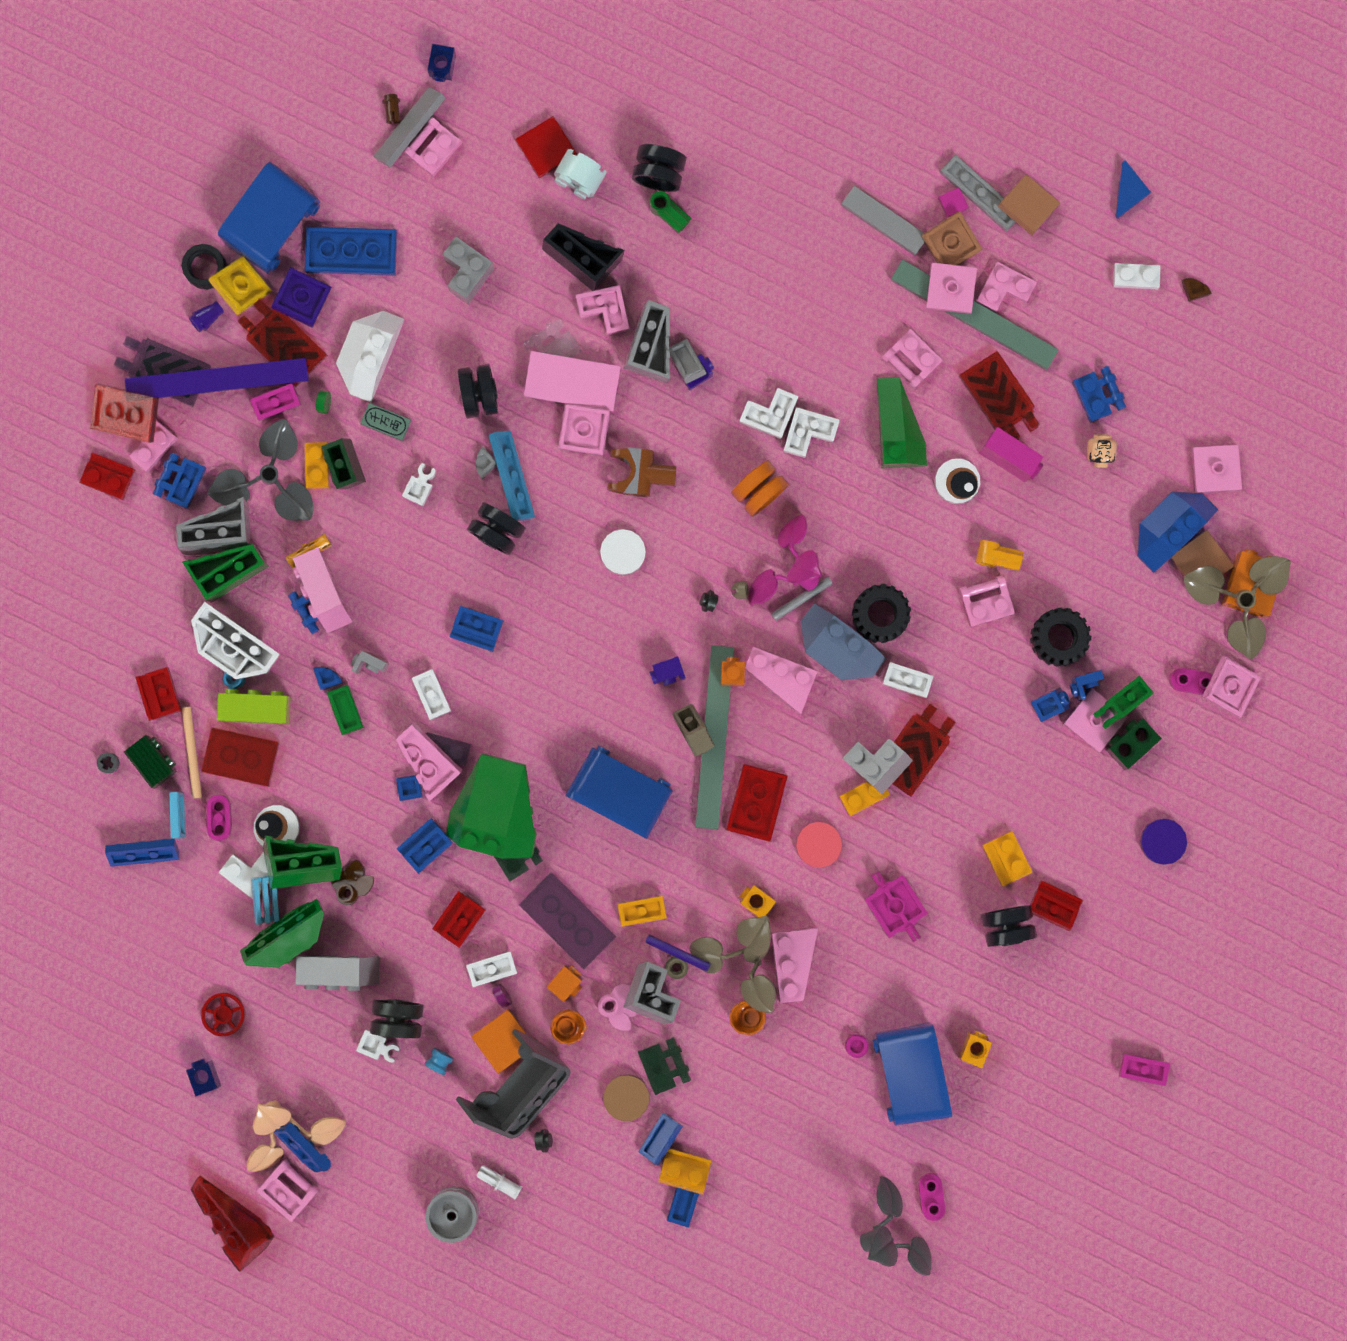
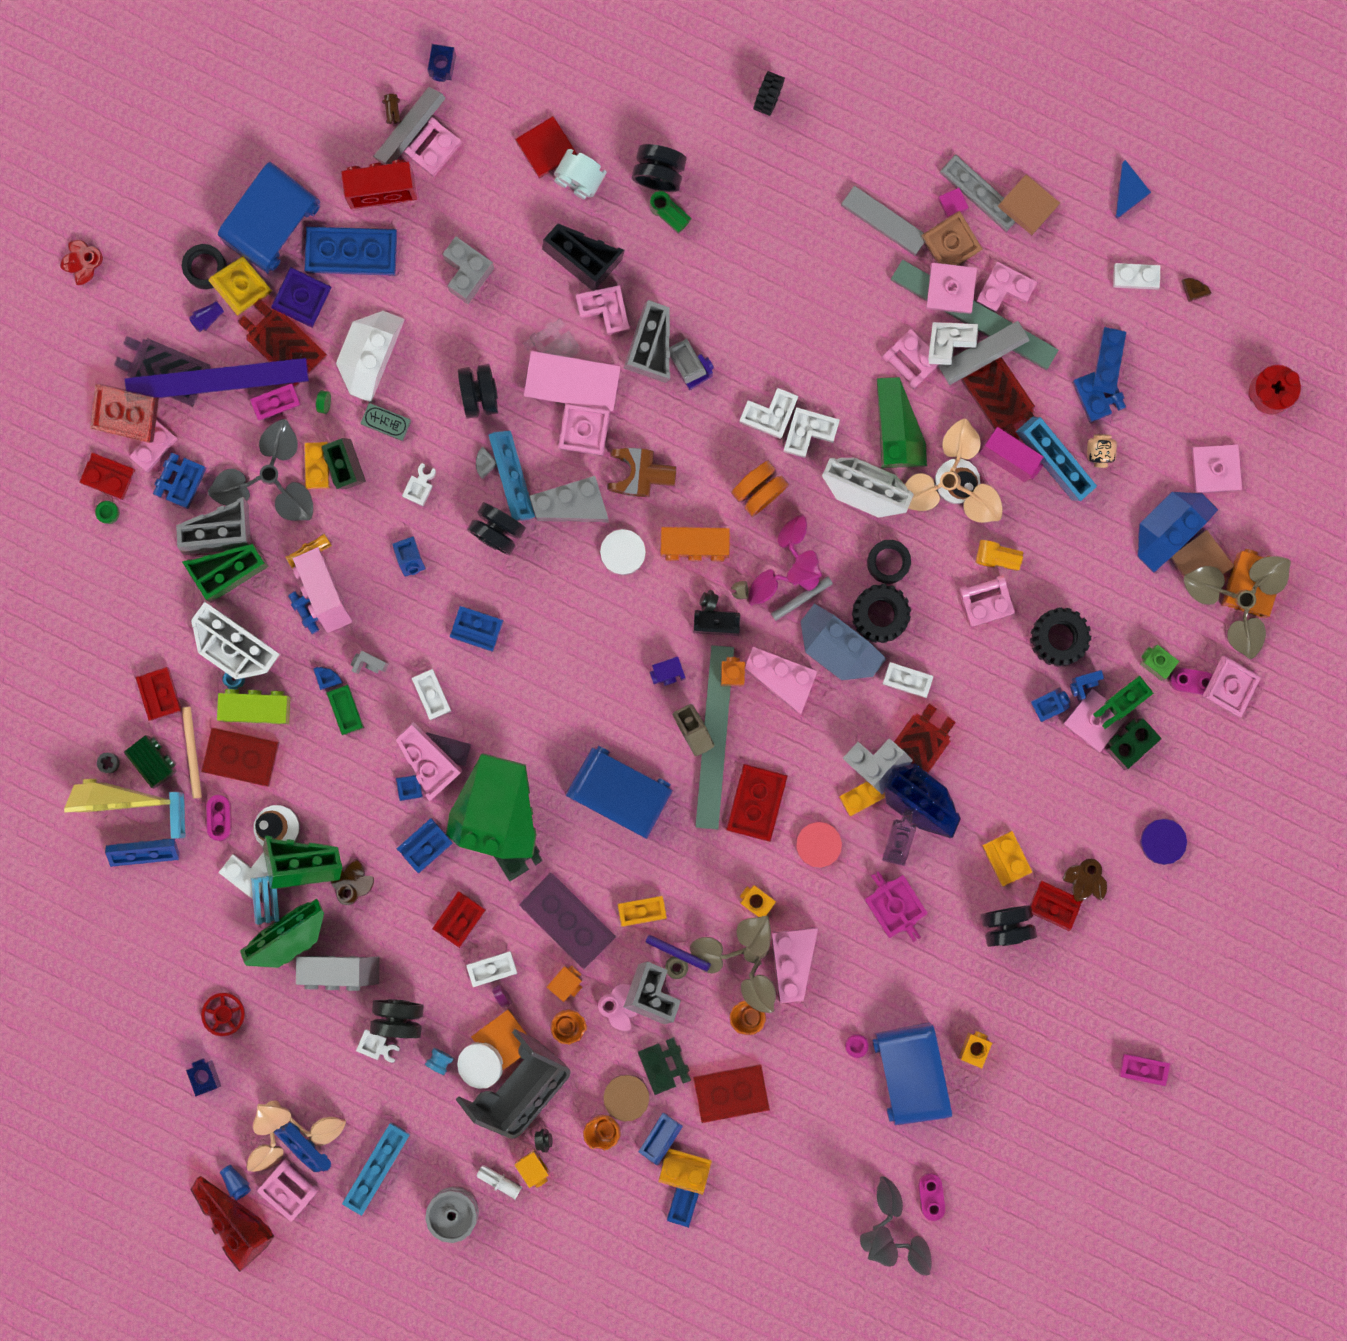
(79, 263): none -> red plate
(104, 796): none -> light yellow wedge
(107, 512): none -> green tile
(235, 1183): none -> blue cone
(376, 1169): none -> dark azure plate
(379, 184): none -> red brick
(408, 556): none -> blue bracket
(480, 1065): none -> white tile
(532, 1169): none -> light orange brick
(571, 502): none -> light grey wedge
(601, 1132): none -> orange hair
(695, 543): none -> orange brick
(716, 623): none -> black hinge
(731, 1093): none -> clear red tile
(769, 93): none -> black tyre
(867, 487): none -> white wedge
(889, 544): none -> black tyre
(900, 839): none -> clear purple hinge
(918, 791): none -> clear blue wedge
(950, 335): none -> white plate
(982, 504): none -> light nougat plant
(984, 353): none -> light grey tile
(1056, 459): none -> dark azure brick
(1085, 883): none -> reddish brown plate
(1109, 360): none -> blue plate
(1158, 662): none -> bright green brick
(1264, 396): none -> red brick

